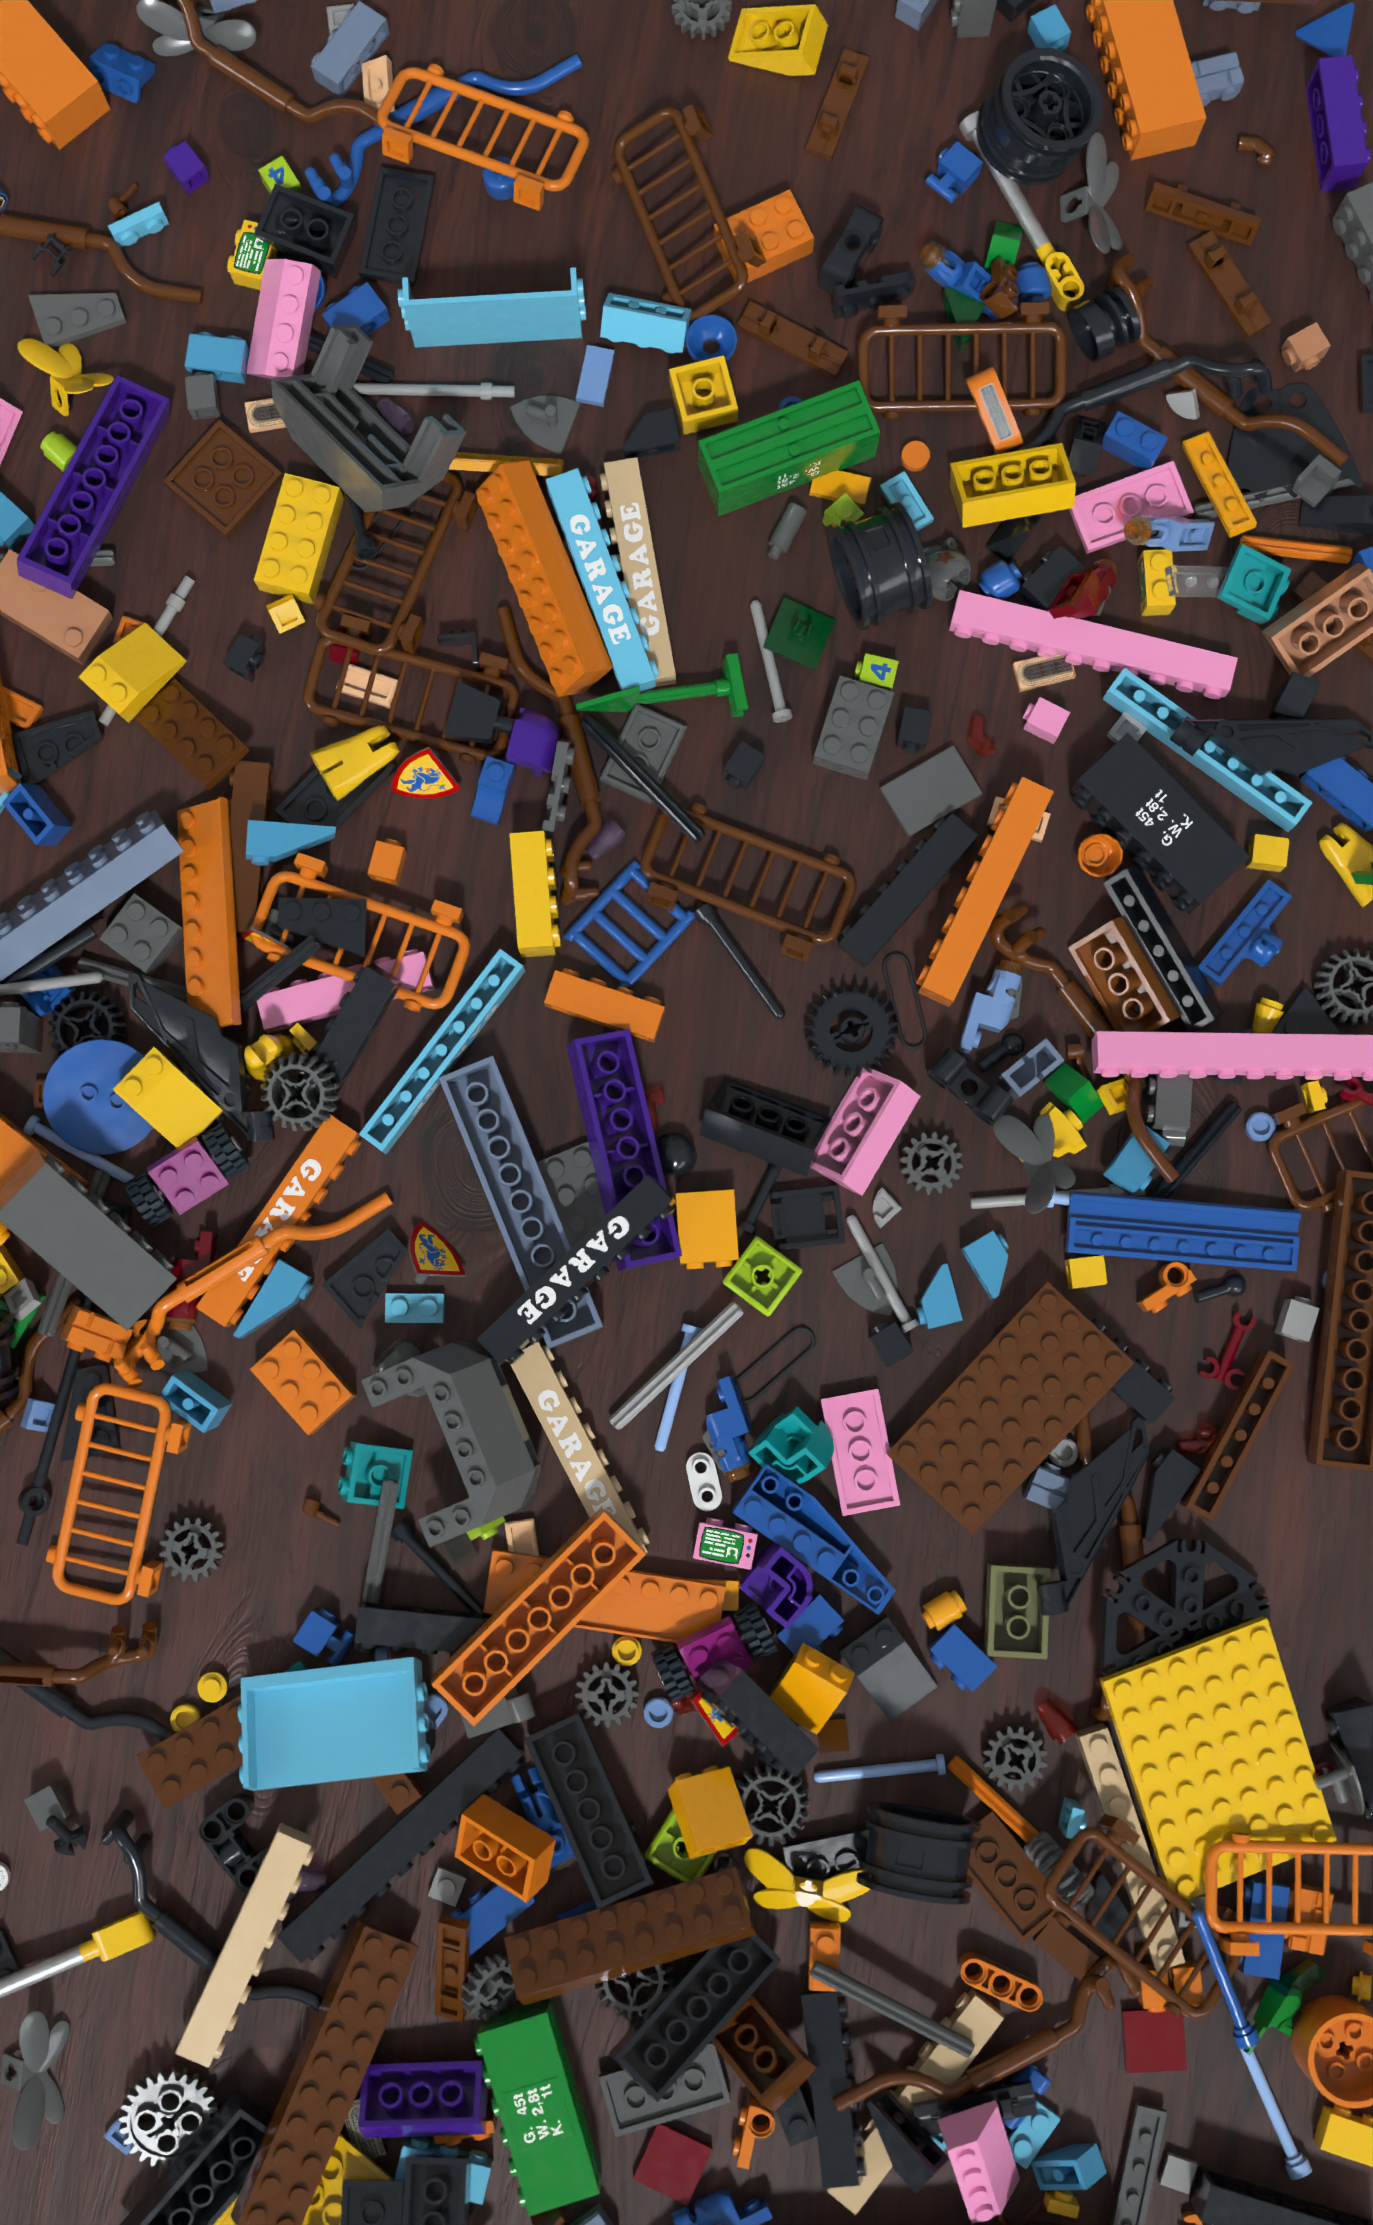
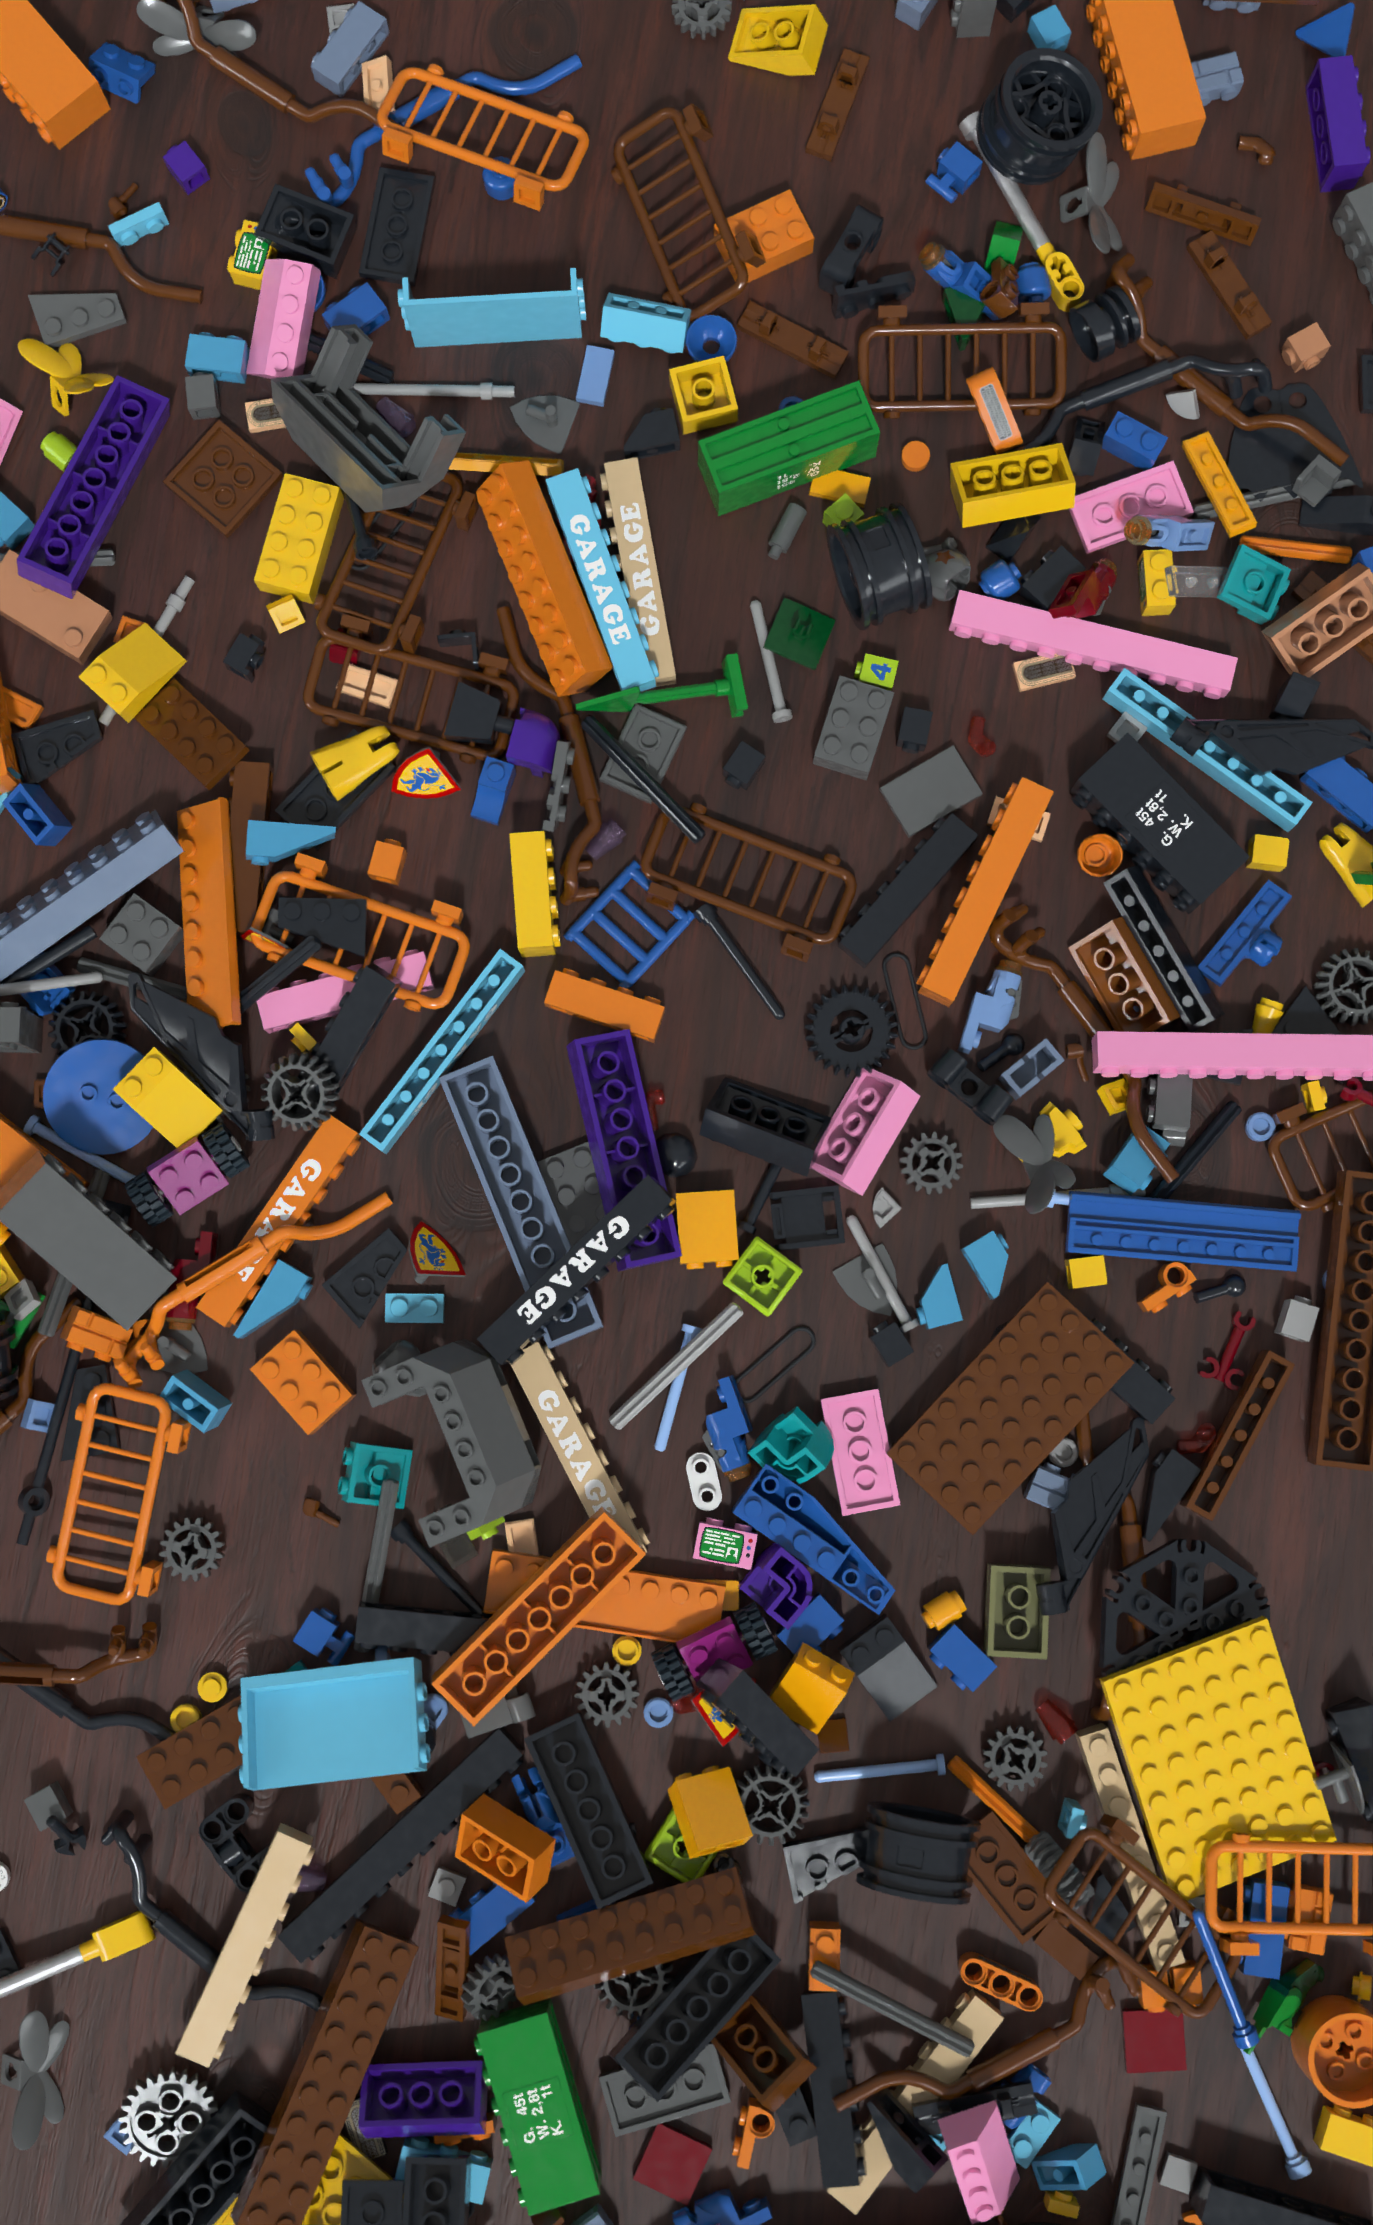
(267, 1051): yellow piece -> none
(279, 173): lime brick -> none
(790, 1891): yellow piece -> none
(902, 490): medium azure plate -> none
(1045, 719): bright pink brick -> none
(1074, 1092): green slope -> none

